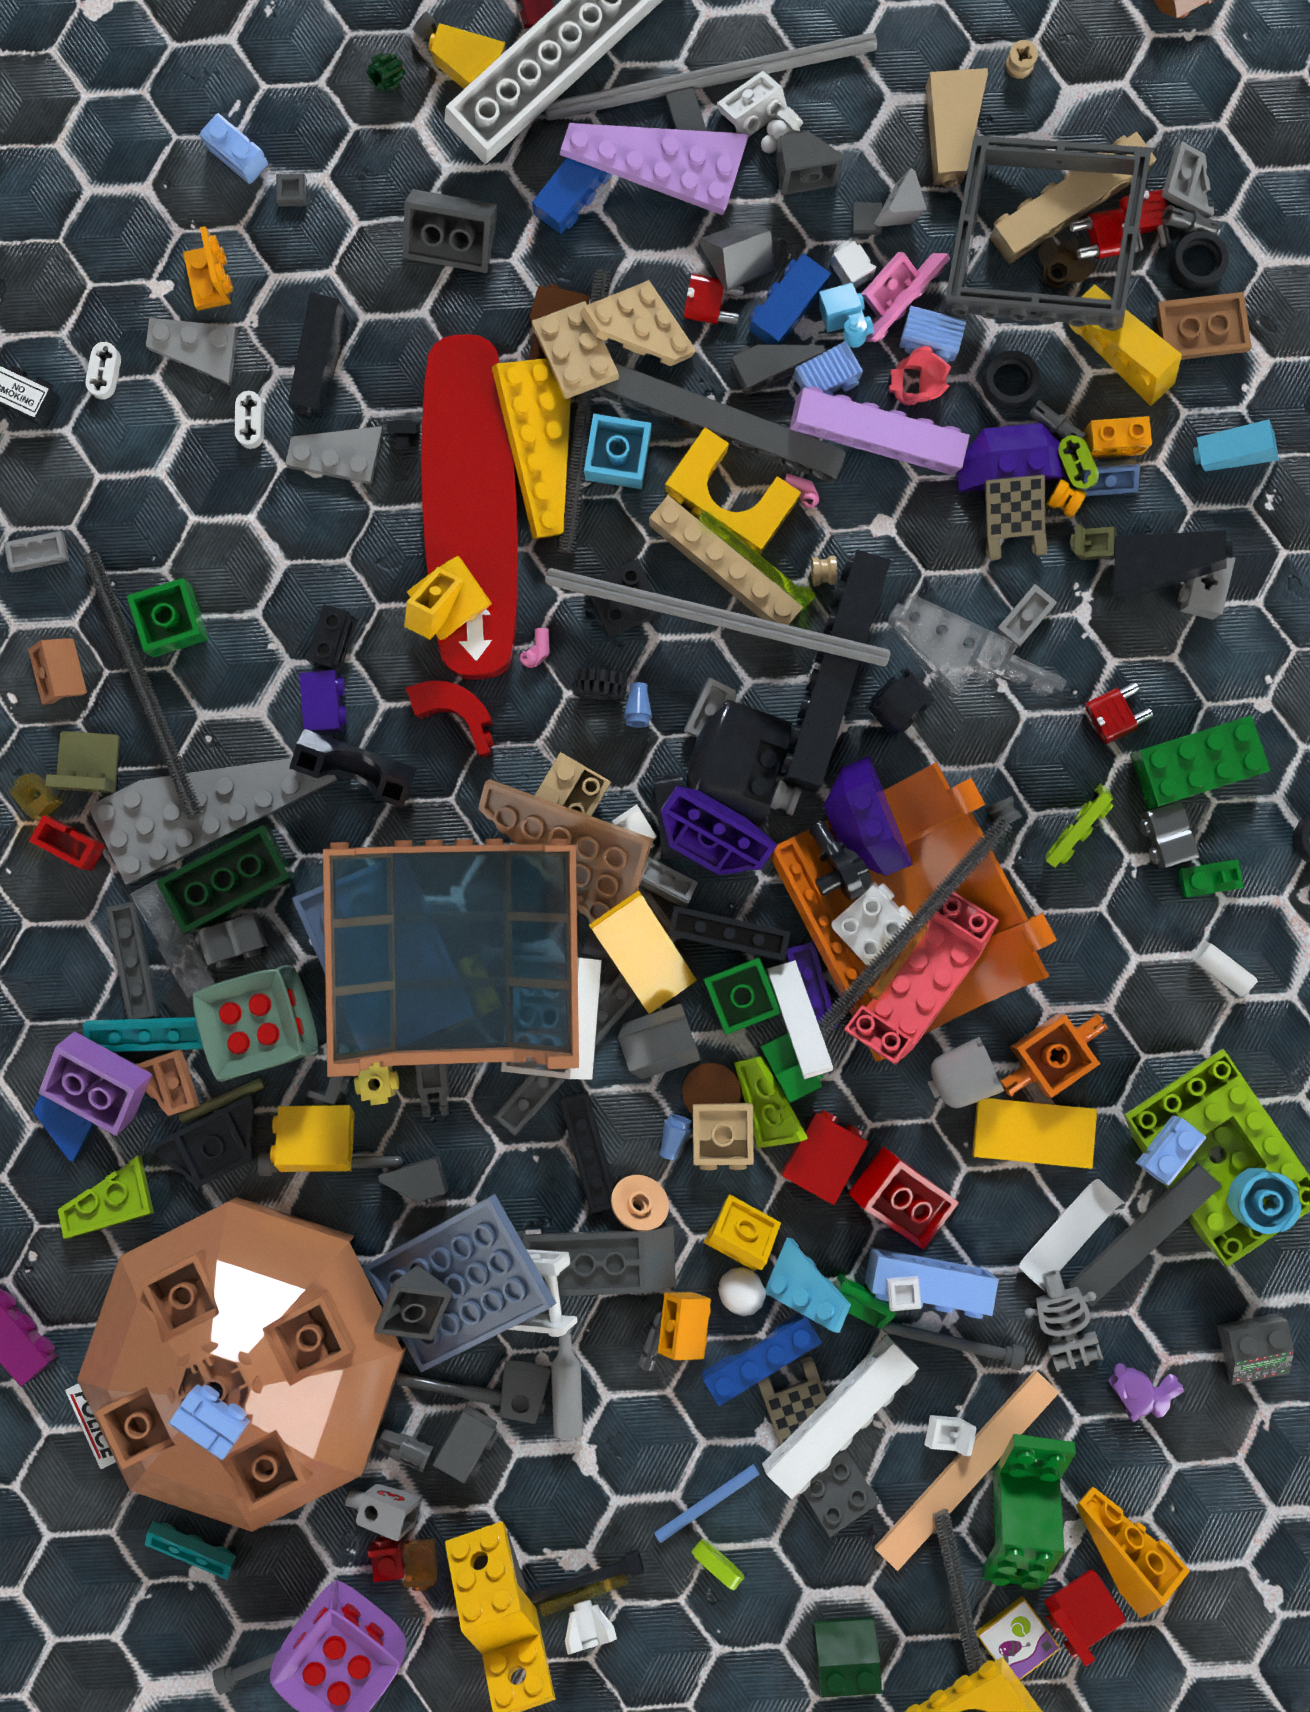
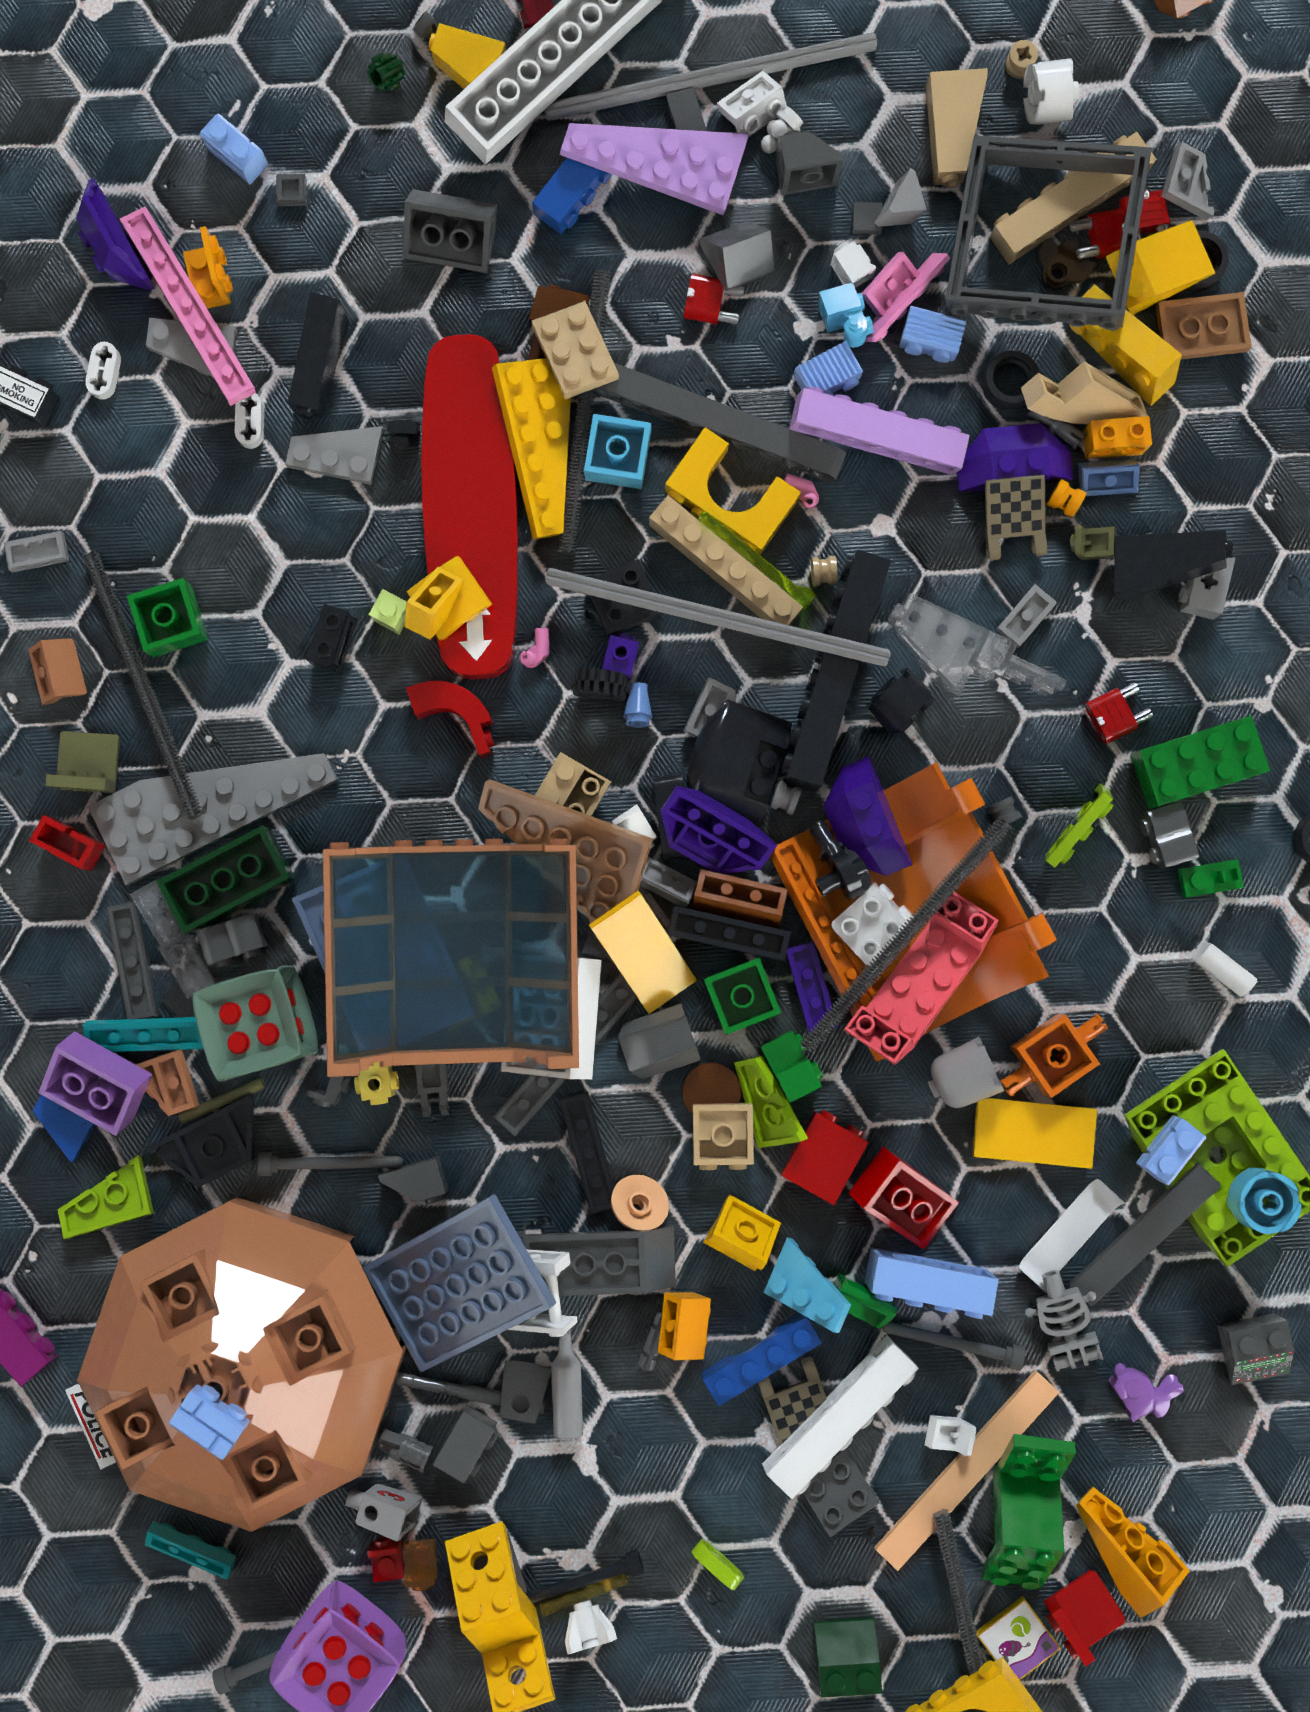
(24, 795): clear yellow brick -> none
(108, 240): none -> dark purple wedge
(188, 306): none -> bright pink plate
(313, 1138): yellow brick -> none
(322, 701): dark purple brick -> none
(323, 756): black arch -> none
(389, 611): none -> yellowish green brick
(414, 1306): dark grey slope -> none
(621, 654): none -> dark purple brick
(640, 323): tan plate -> none
(675, 1134): medium blue cone -> none
(706, 1503): medium blue bar -> none
(739, 899): none -> dark orange brick
(741, 1291): white hair -> none
(768, 364): dark grey slope -> none
(788, 300): blue brick -> none
(800, 1019): white tile -> none
(887, 976): clear yellow bar -> none
(903, 1293): white tile -> none
(932, 376): coral helmet -> none
(1050, 91): none -> white brick
(1082, 397): none -> tan slope
(1085, 459): lime beam -> none
(1164, 265): none -> yellow slope
(1189, 221): dark grey pin -> none
(1237, 447): medium azure slope -> none

